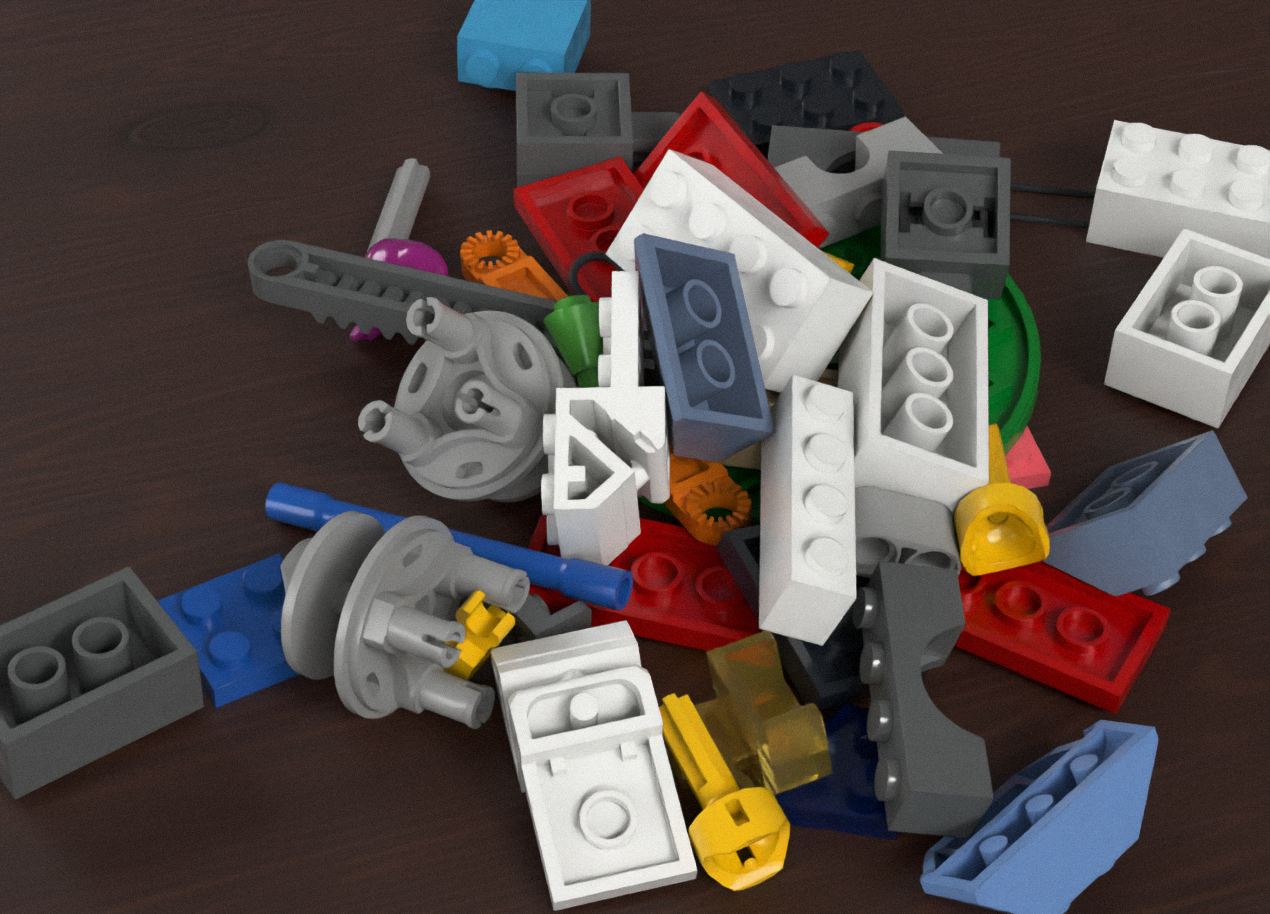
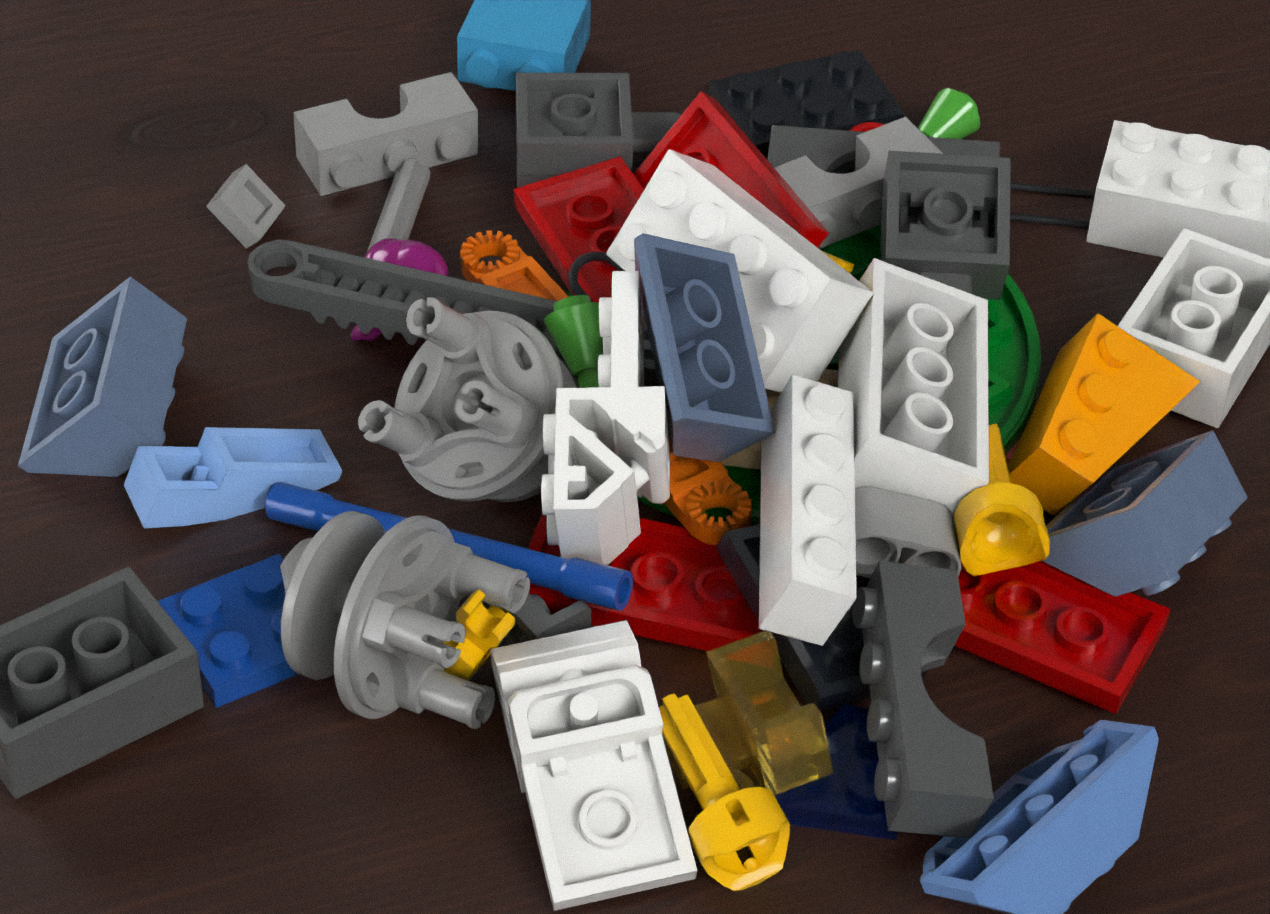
(106, 386): none -> sand blue slope
(225, 474): none -> light blue slope
(246, 206): none -> light grey plate
(352, 150): none -> light grey arch
(951, 116): none -> bright green cone
(1093, 410): none -> light orange wedge

